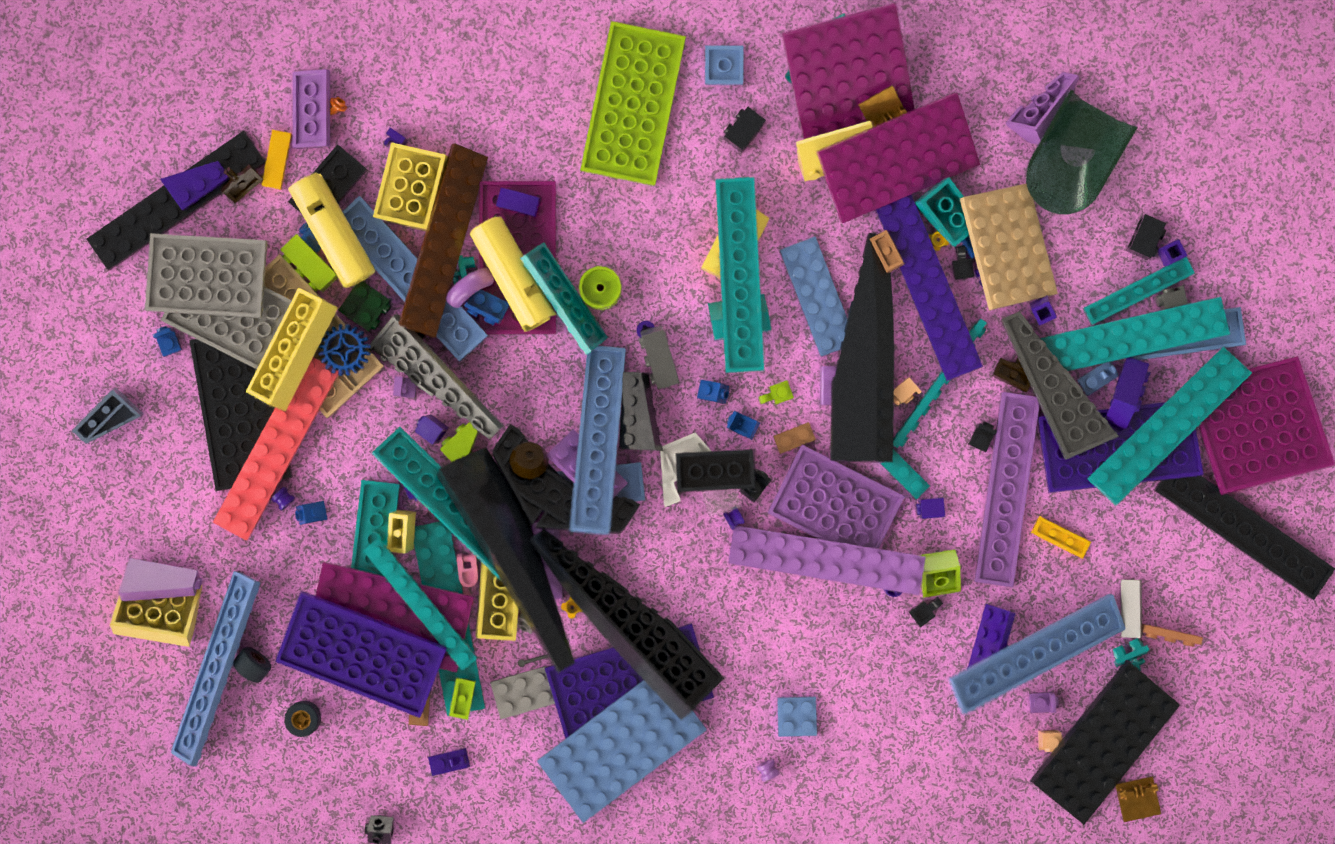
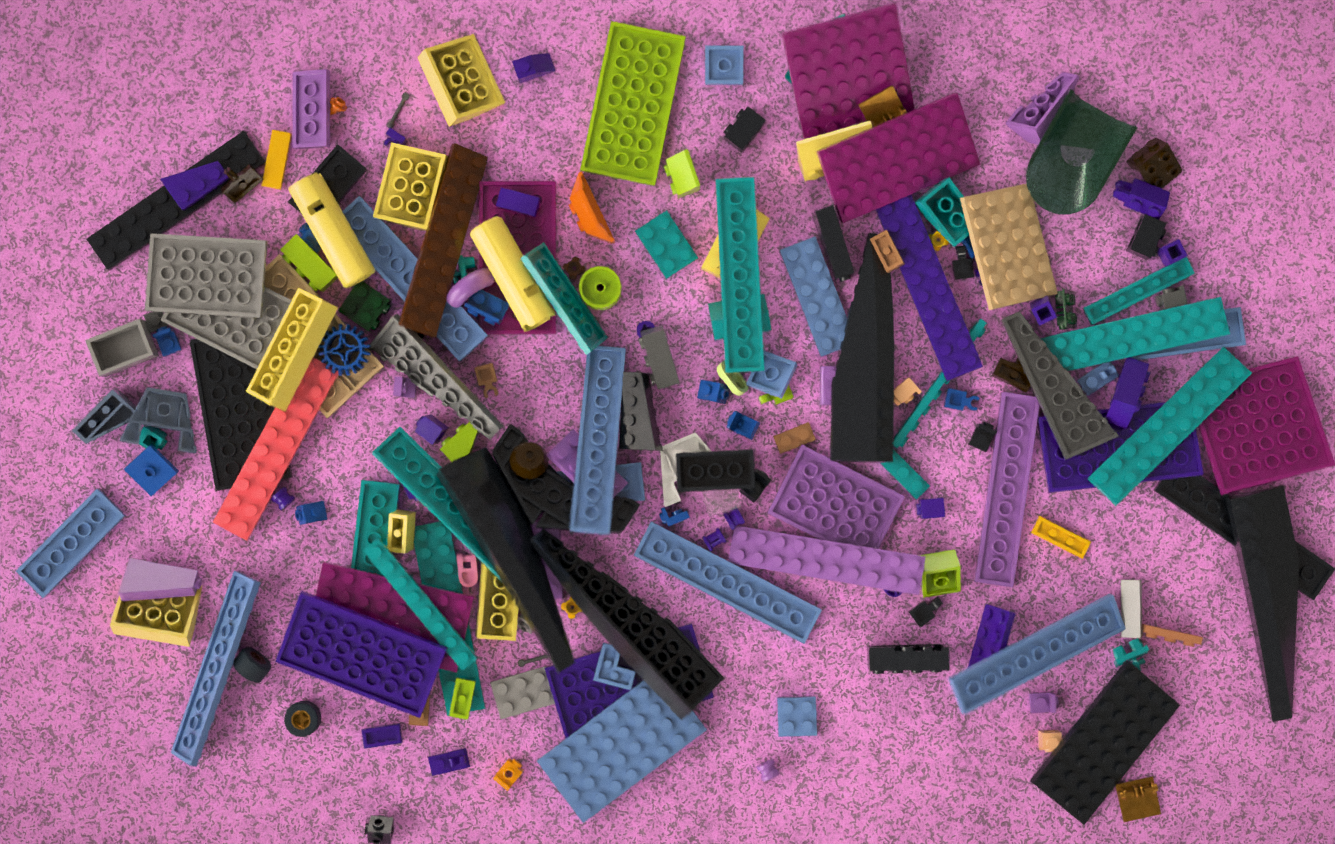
(70, 543): none -> medium blue plate
(122, 348): none -> light grey piece
(147, 439): none -> teal brick
(151, 469): none -> blue plate
(154, 321): none -> dark grey plate
(162, 410): none -> sand blue wing
(382, 735): none -> dark purple plate
(405, 96): none -> dark grey hinge
(460, 79): none -> light yellow slope
(486, 377): none -> medium nougat plate
(505, 781): none -> light orange brick
(533, 66): none -> dark purple slope
(574, 273): none -> reddish brown plate
(589, 214): none -> orange wedge
(609, 672): none -> medium blue plate
(666, 244): none -> teal plate
(677, 516): none -> blue bracket
(682, 174): none -> lime slope
(714, 539): none -> dark purple bush
(727, 582): none -> medium blue plate
(734, 381): none -> yellowish green plate
(775, 376): none -> medium blue plate
(833, 243): none -> black slope
(908, 658): none -> black wedge
(957, 400): none -> blue plate
(1068, 300): none -> dark green hinge
(1142, 197): none -> dark purple hinge
(1156, 163): none -> dark brown bracket
(1270, 583): none -> black wedge

